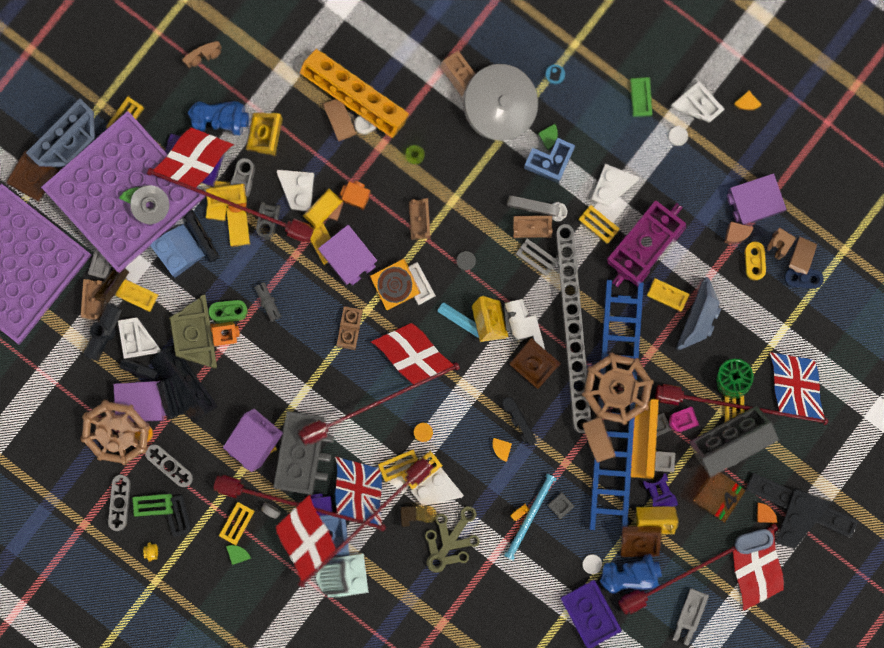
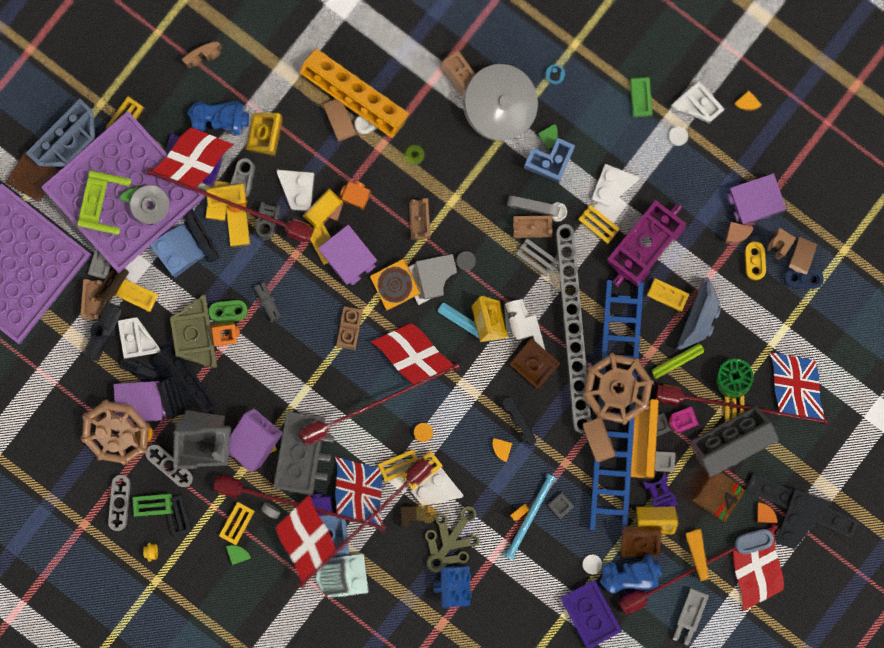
(94, 199): none -> lime plate
(201, 441): none -> dark grey piece
(434, 273): none -> light grey tile
(454, 586): none -> blue plate
(677, 361): none -> lime axle
(697, 550): none -> light orange piece

